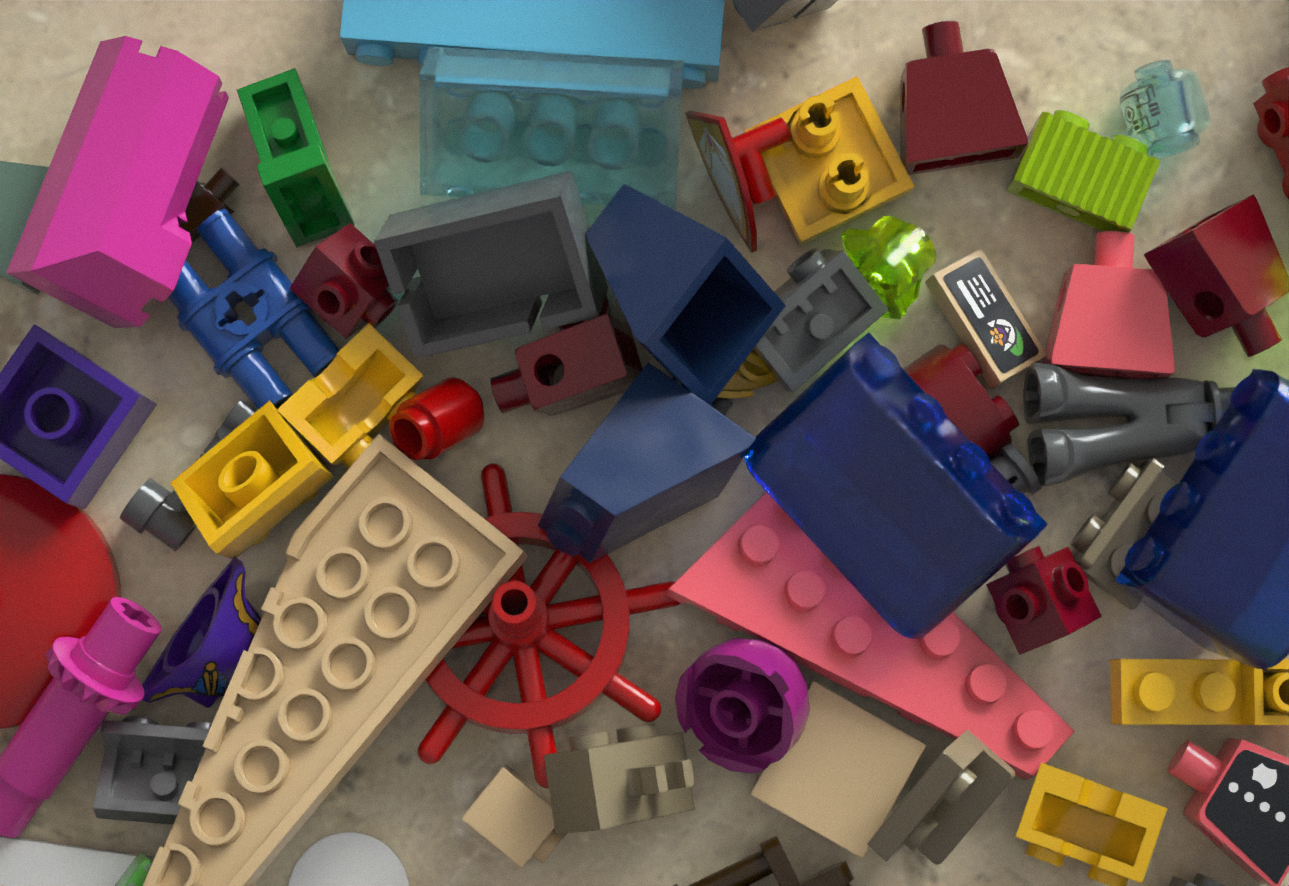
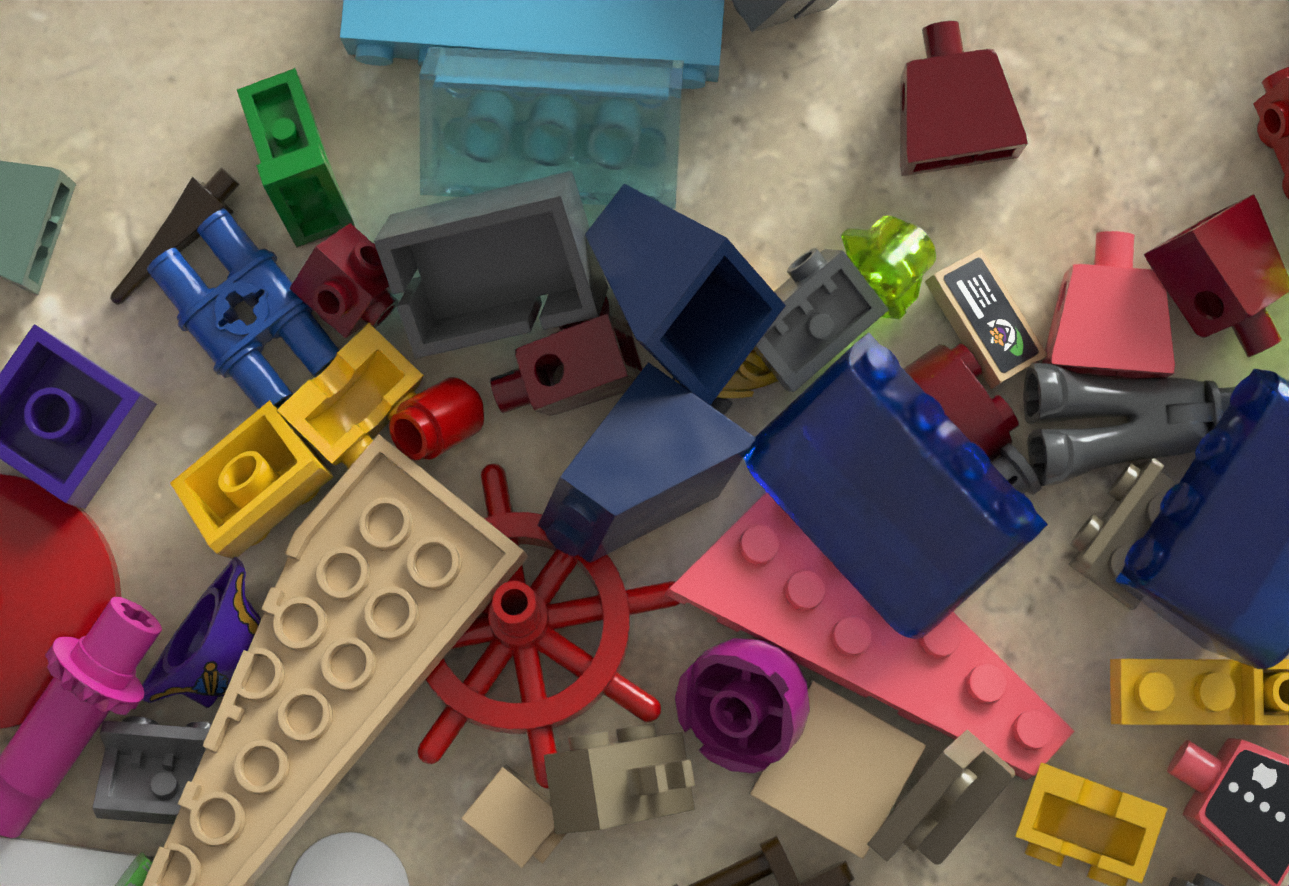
(121, 184): dark pink brick -> none
(163, 512): dark grey brick -> none
(738, 166): red shield -> none
(835, 162): yellow plate -> none
(1043, 598): dark red brick -> none
(1083, 173): lime brick -> none
(1165, 108): clear light blue head -> none

